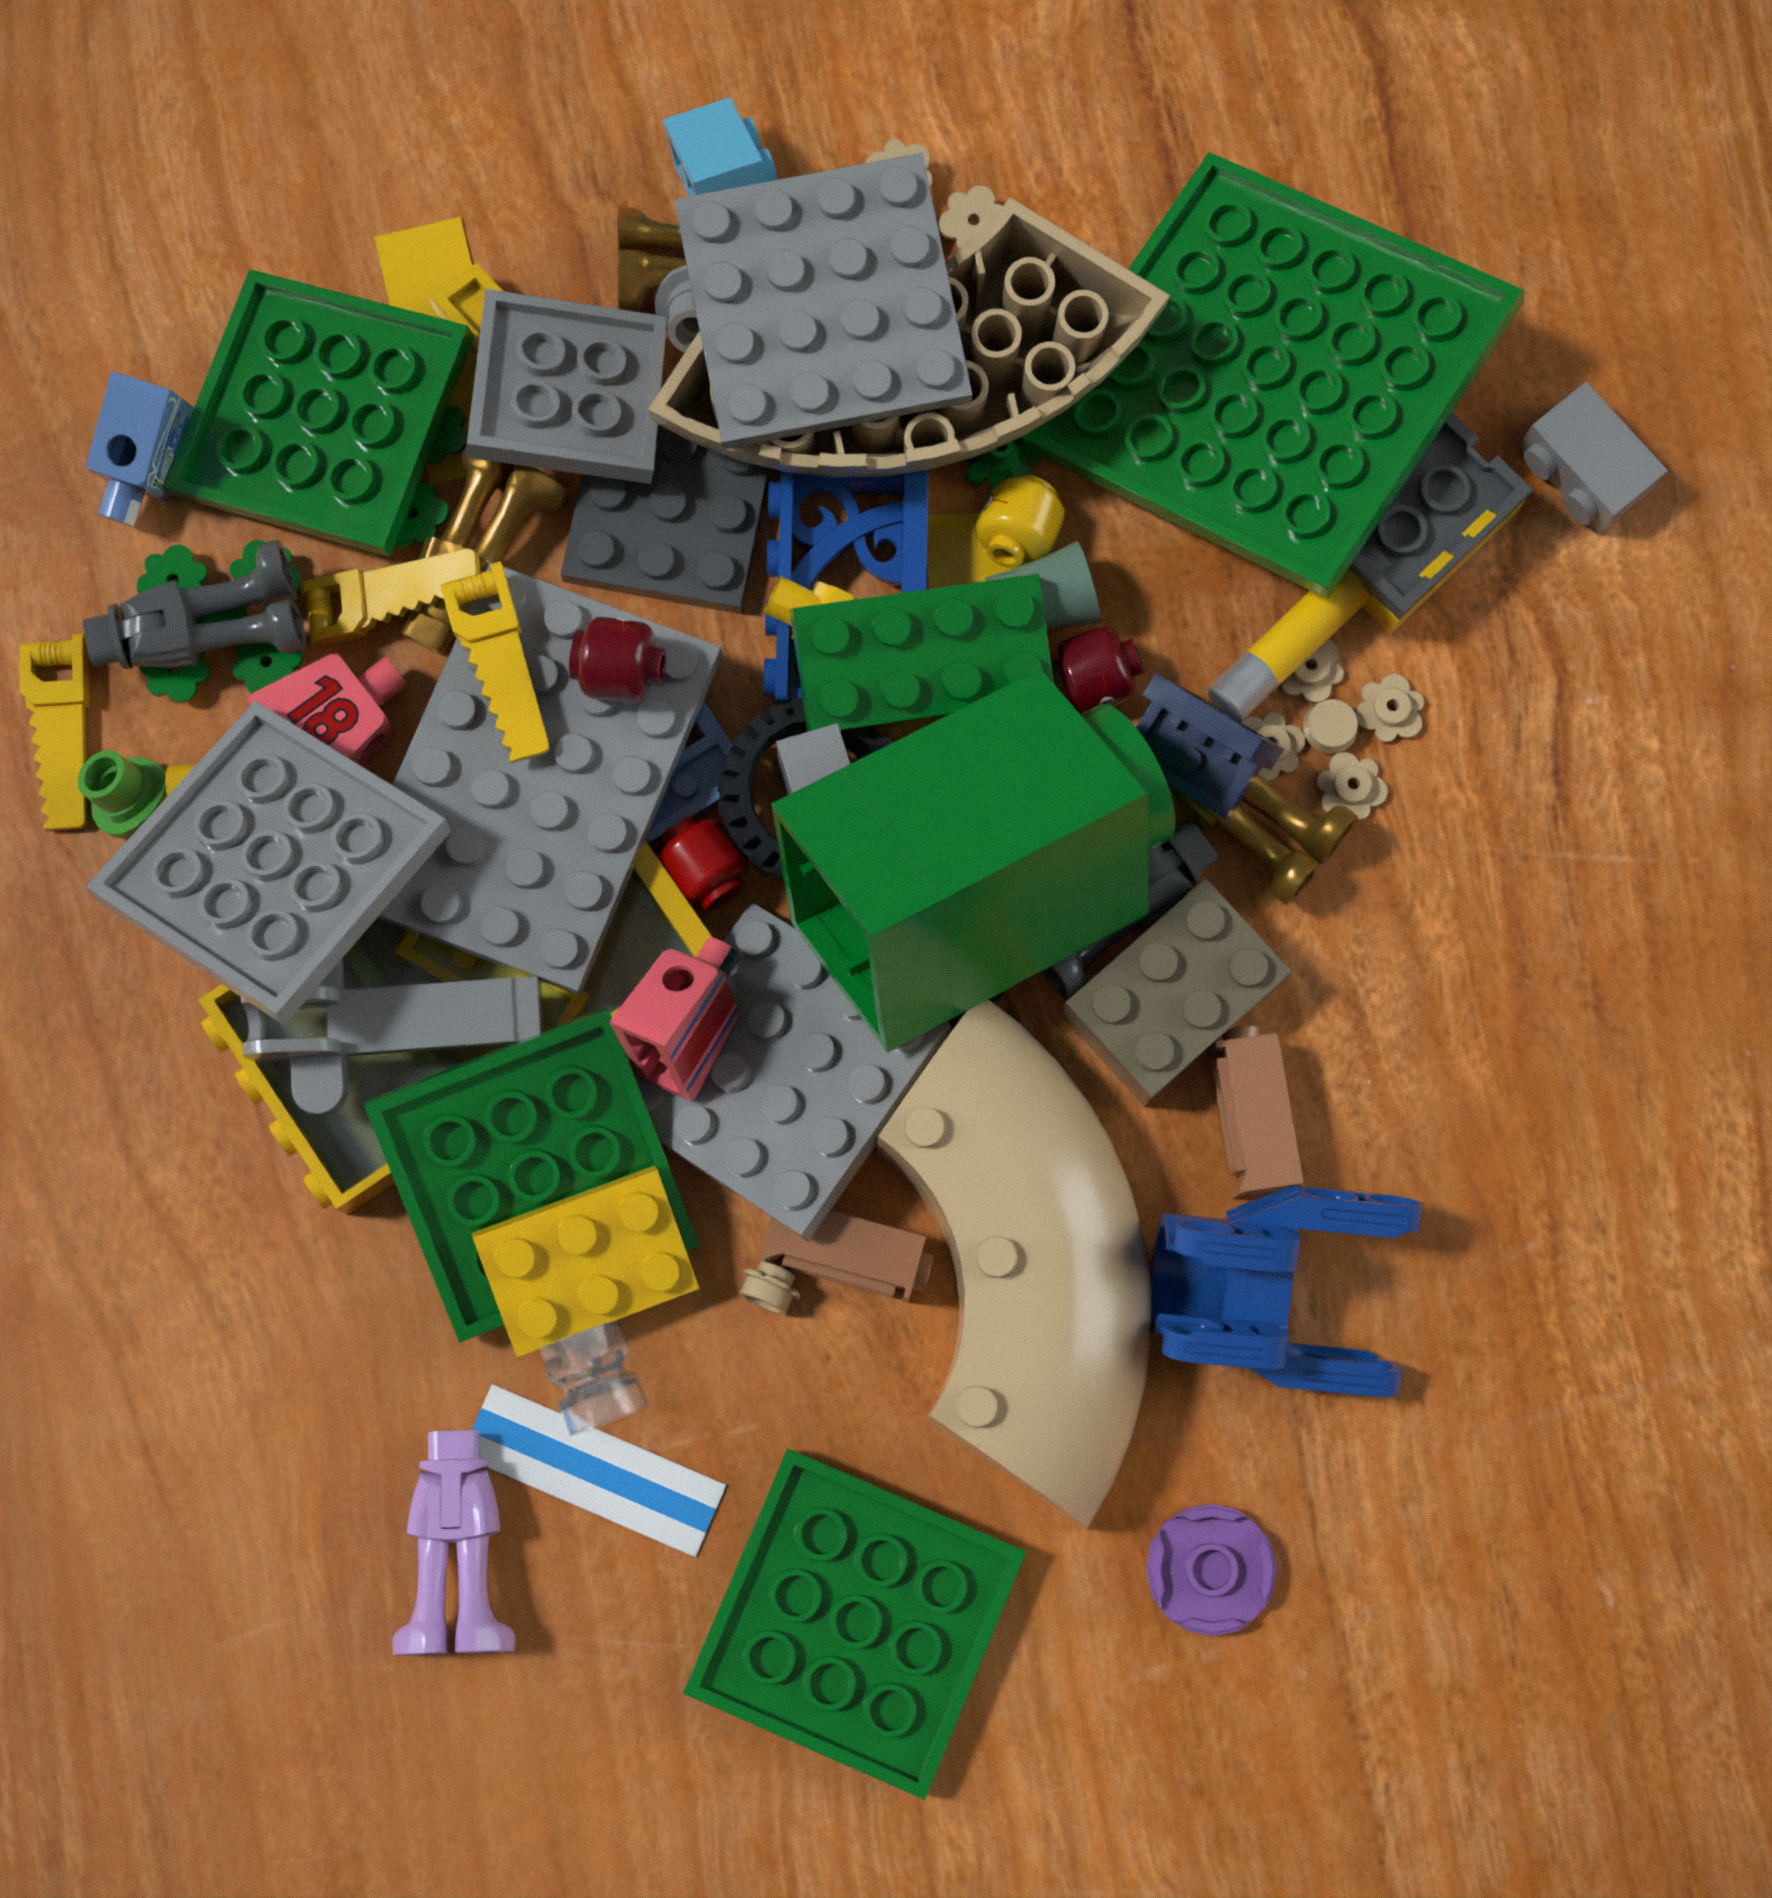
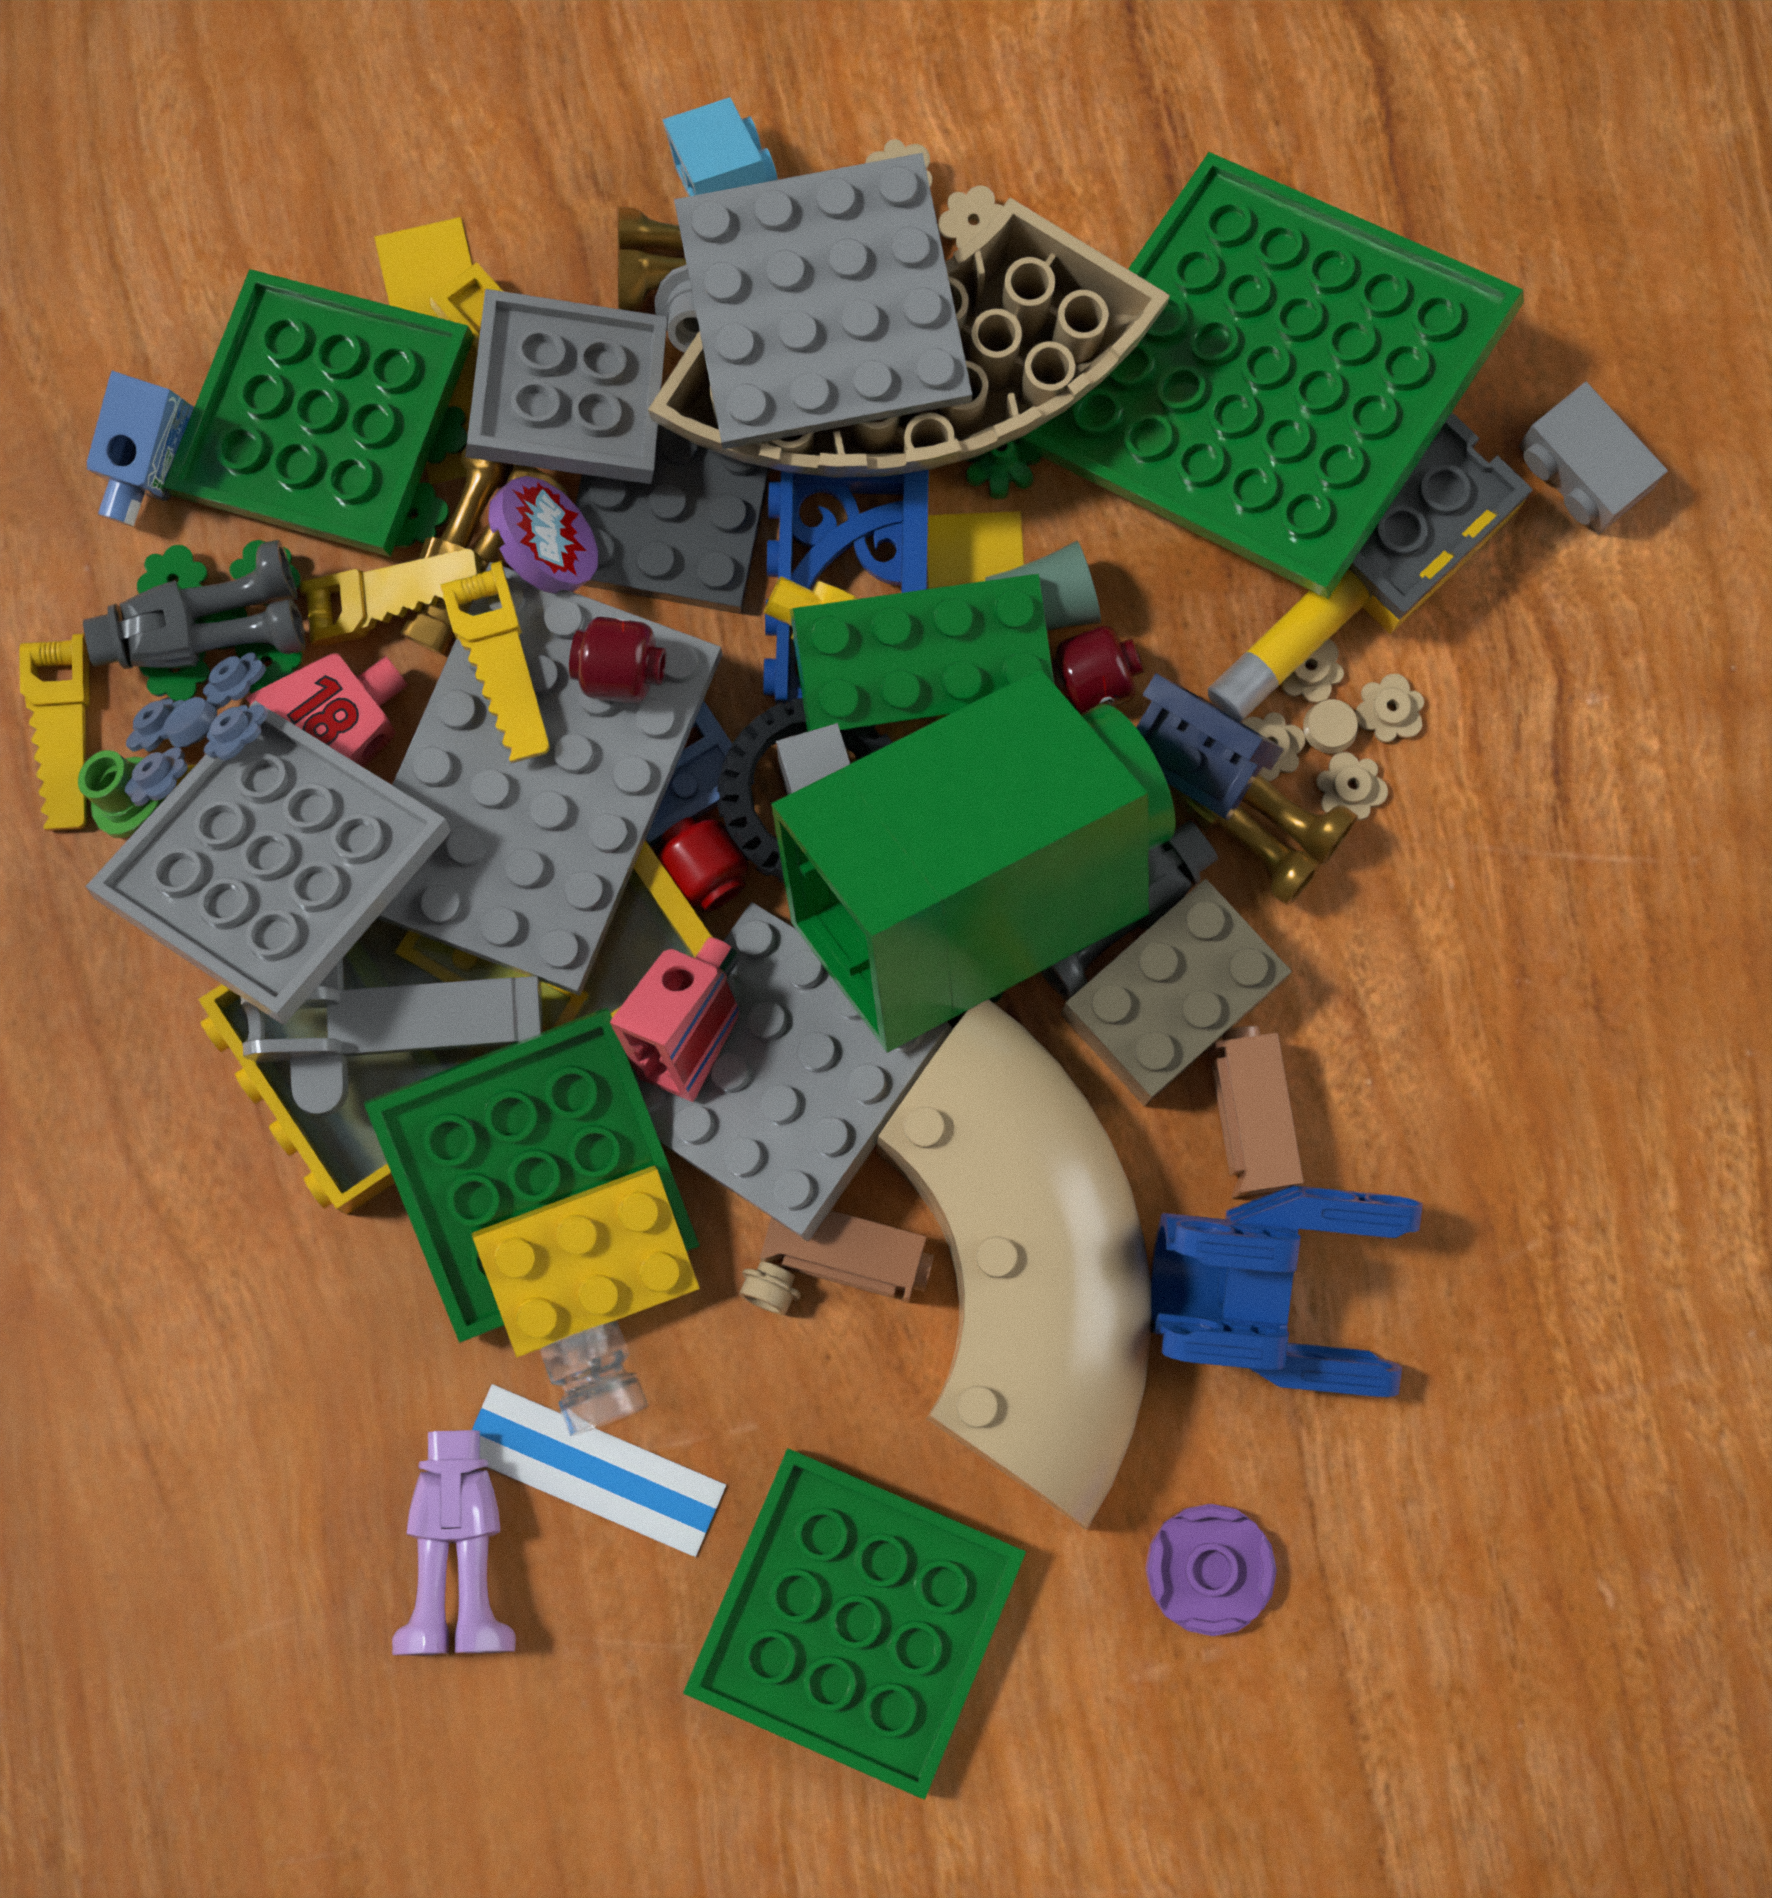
(191, 722): none -> sand blue plant
(543, 535): none -> tile
(1021, 520): yellow head -> none

